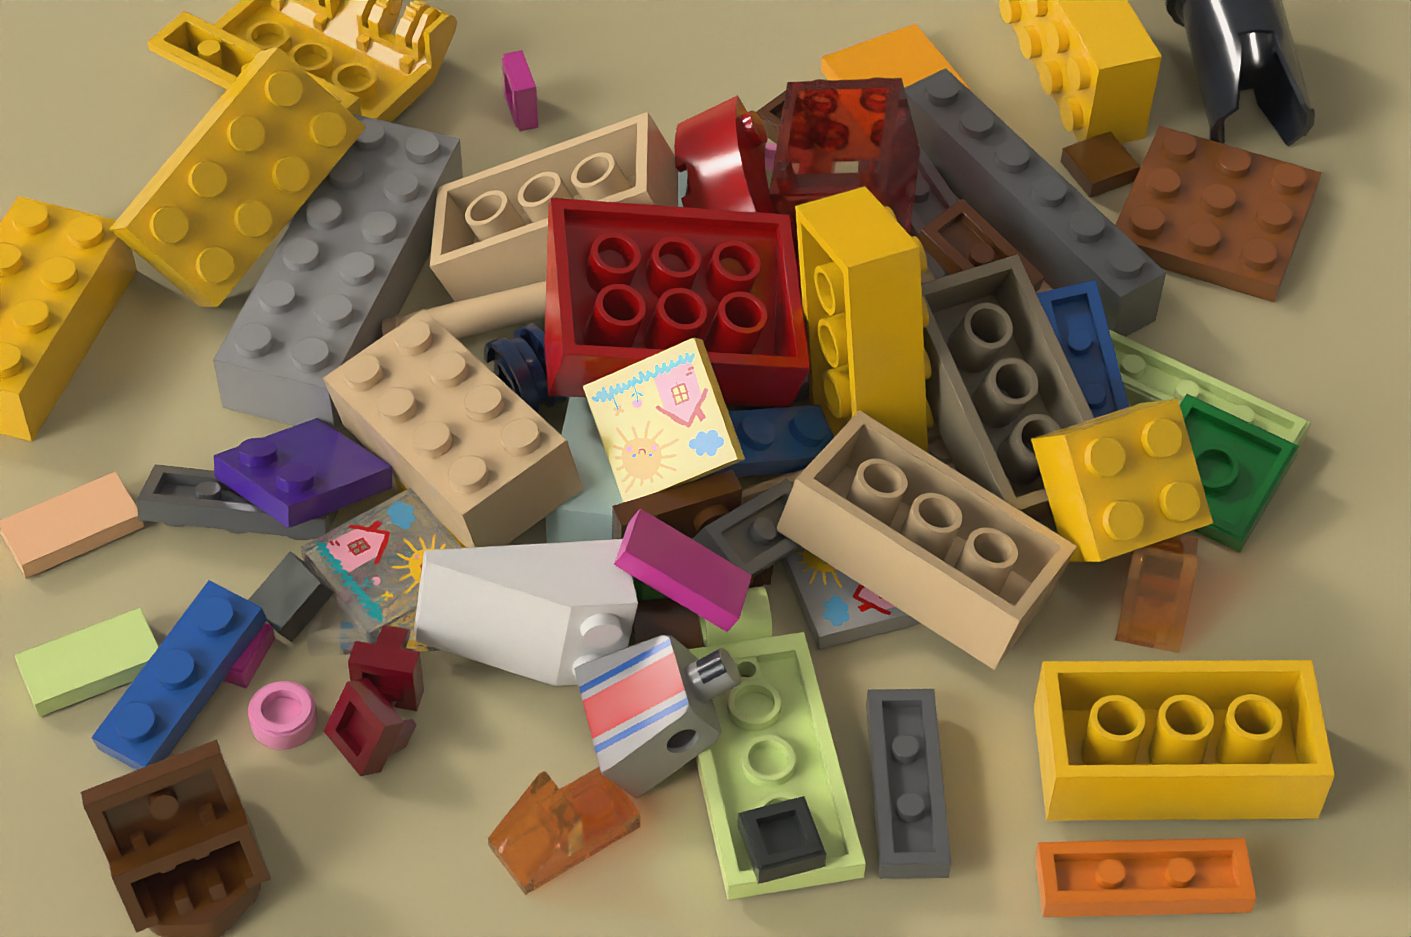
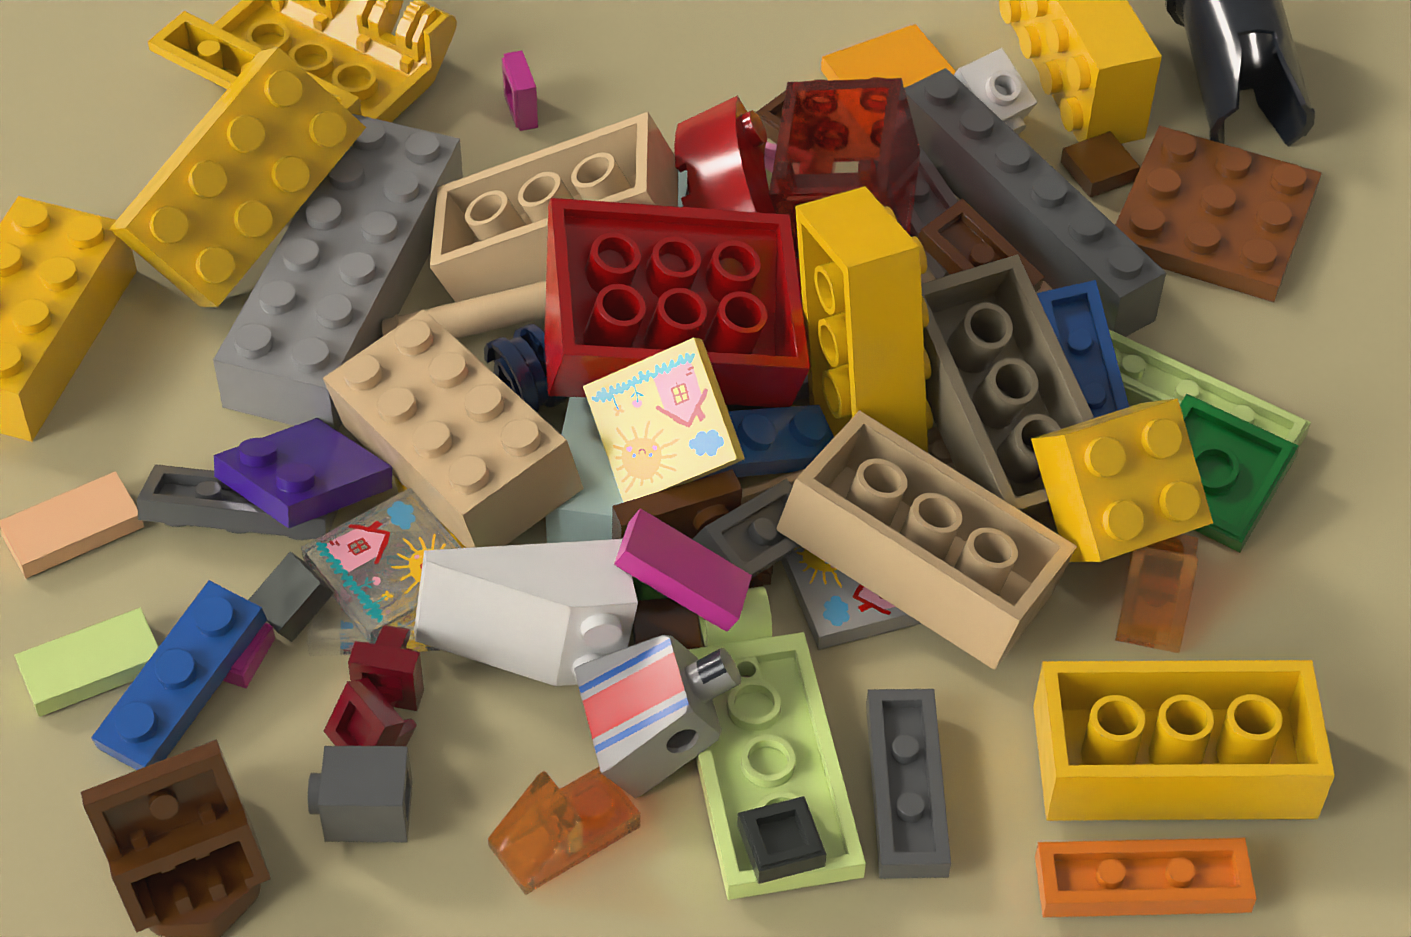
(282, 715): bright pink tile -> none
(362, 793): none -> dark grey brick
(999, 88): none -> white brick

